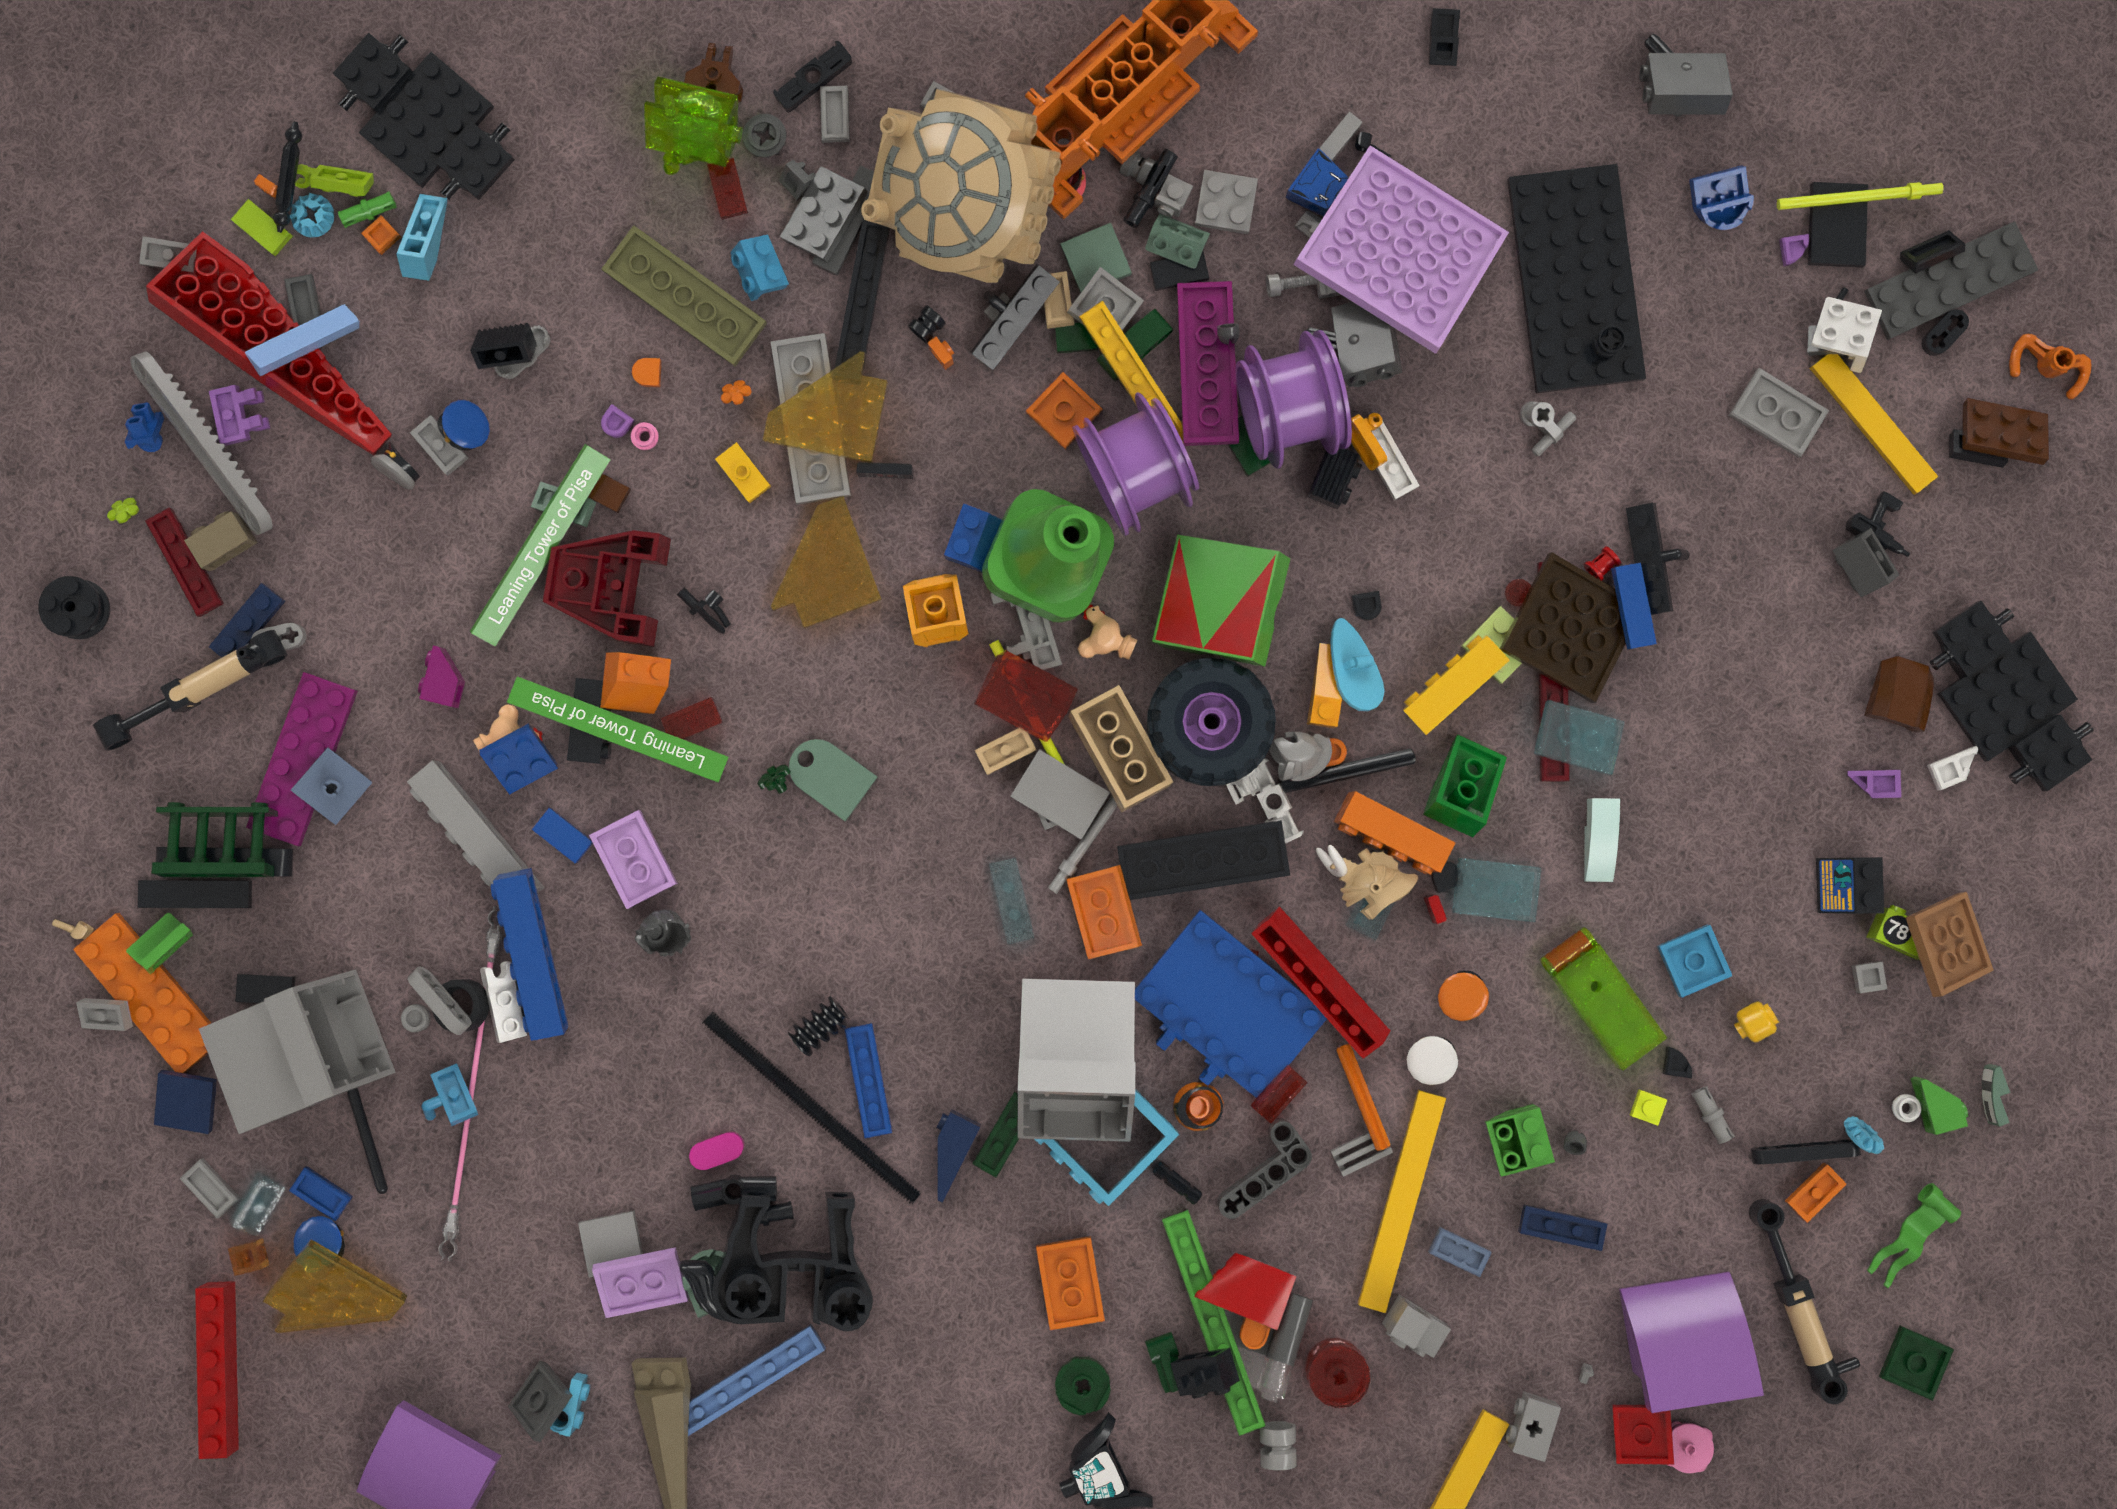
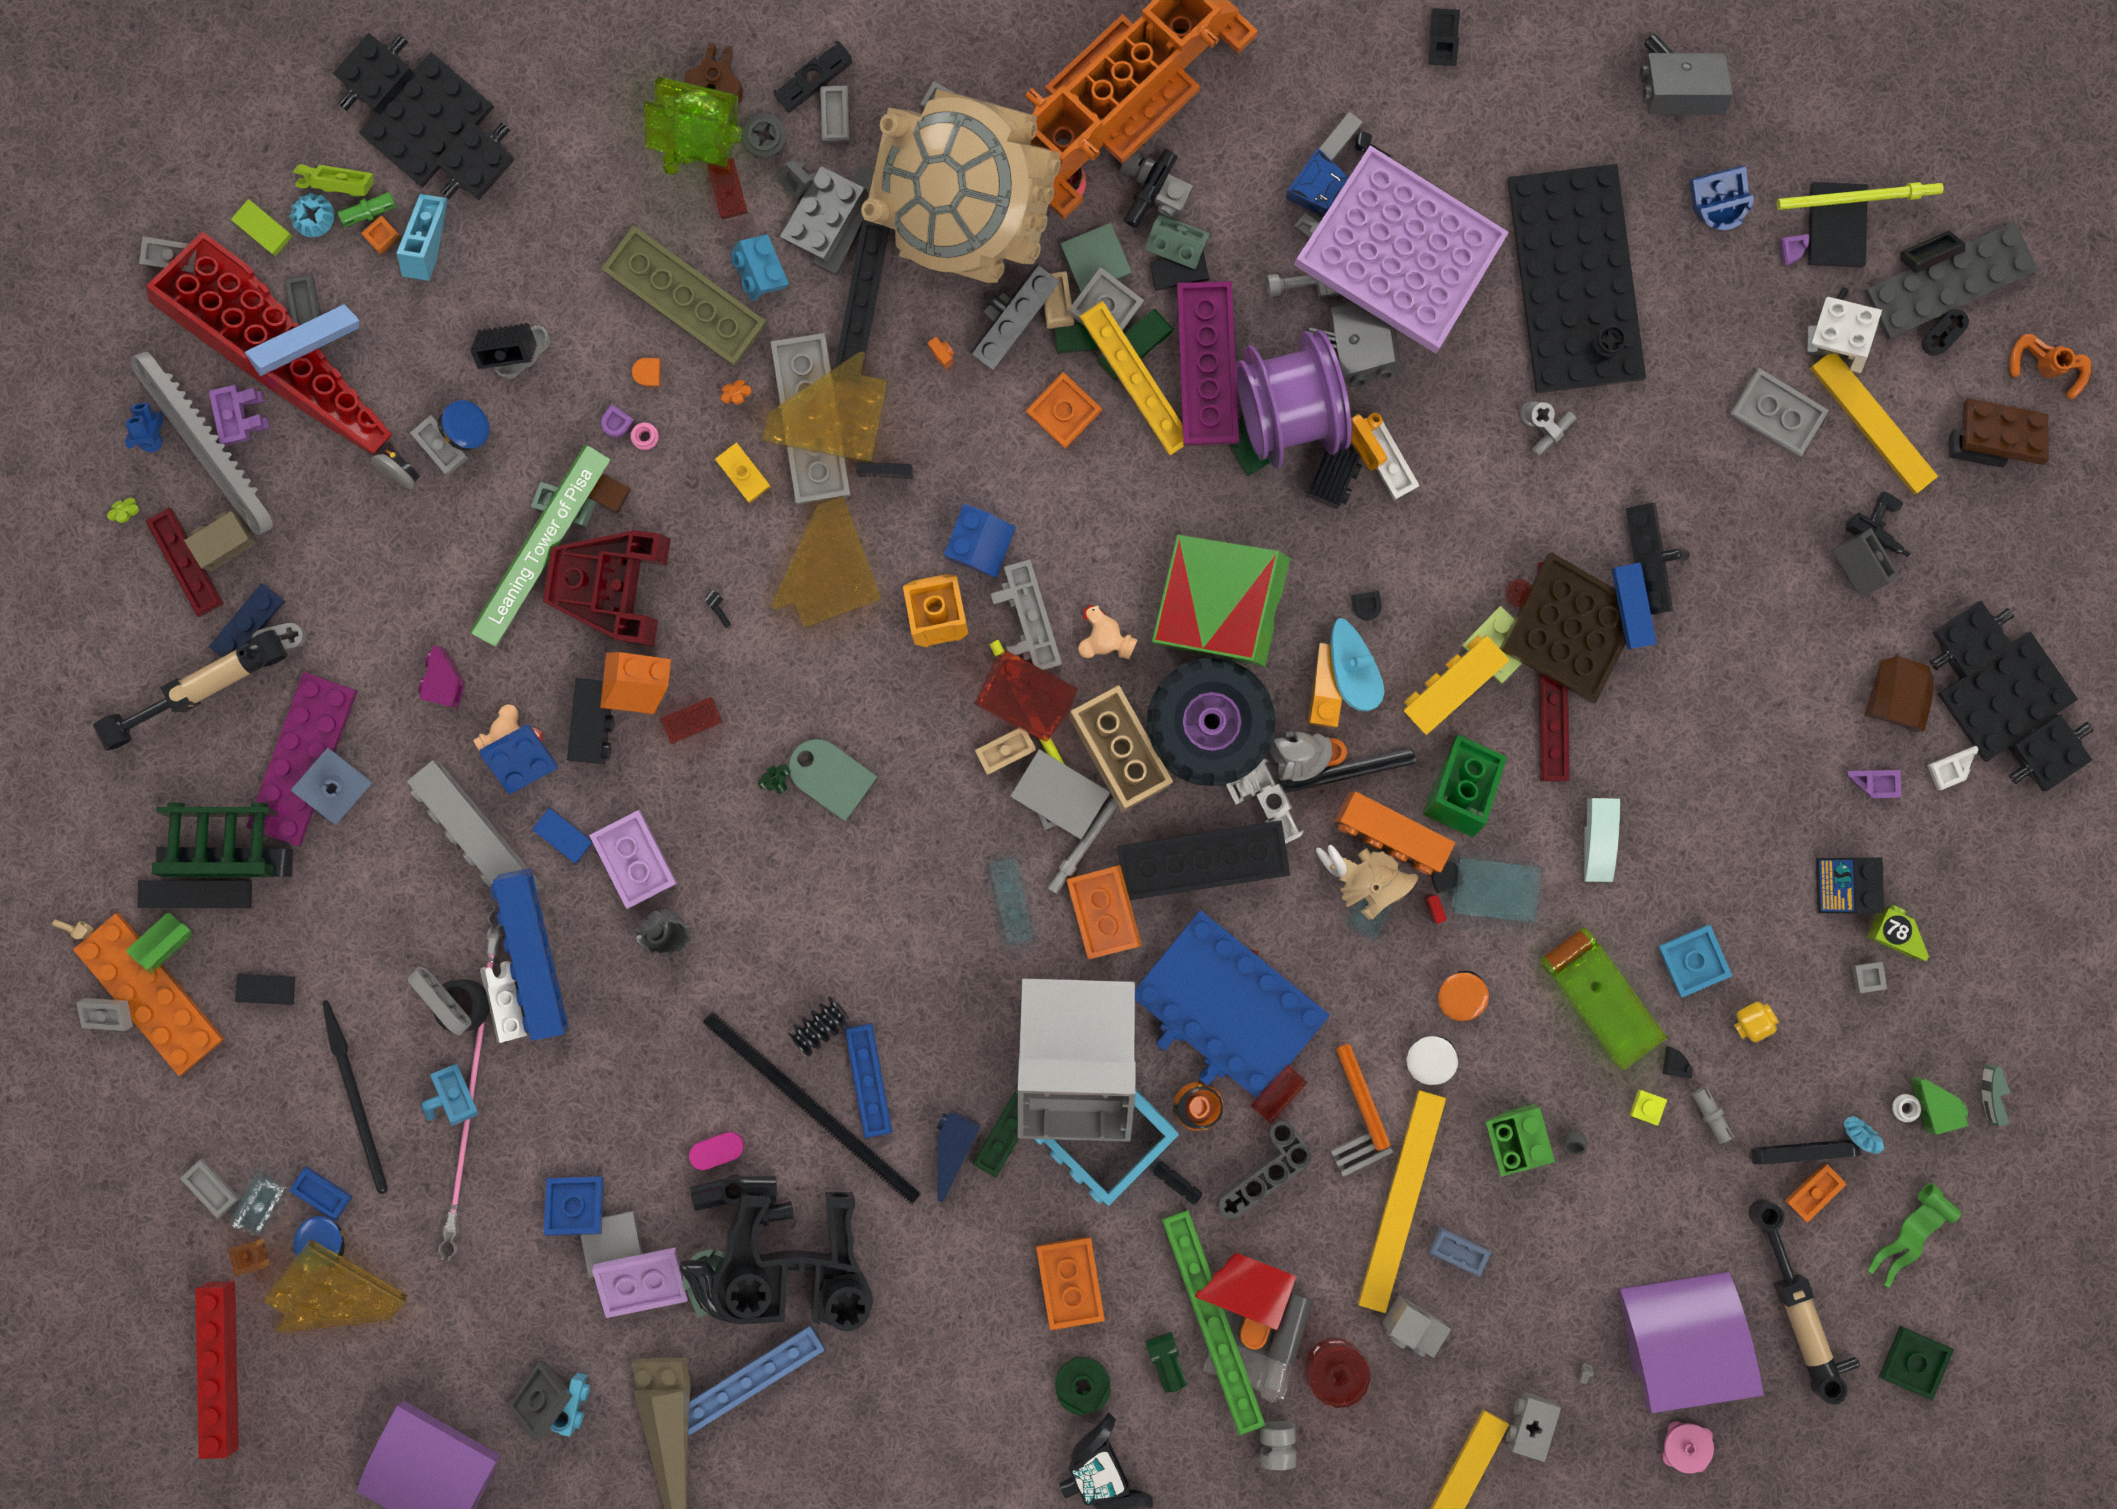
(74, 607): black wheel -> none
(185, 1101): dark blue tile -> none
(266, 186): orange tile -> none
(287, 176): black wheel -> none
(296, 1050): light grey piece -> none
(415, 1018): light grey tile -> none
(573, 1206): none -> blue plate
(617, 729): bright green tile -> none
(697, 606): black piece -> none
(926, 324): black wheel -> none
(1038, 566): bright green cone -> none
(1137, 462): medium lavender wheel -> none
(1205, 1373): black brick -> none
(1226, 202): light grey plate -> none
(1228, 331): dark grey hinge -> none
(1321, 982): red brick -> none
(1562, 1227): dark blue plate -> none
(1579, 737): clear light blue tile -> none
(1602, 563): red bush -> none
(1642, 1435): red plate -> none
(1949, 944): medium nougat plate -> none

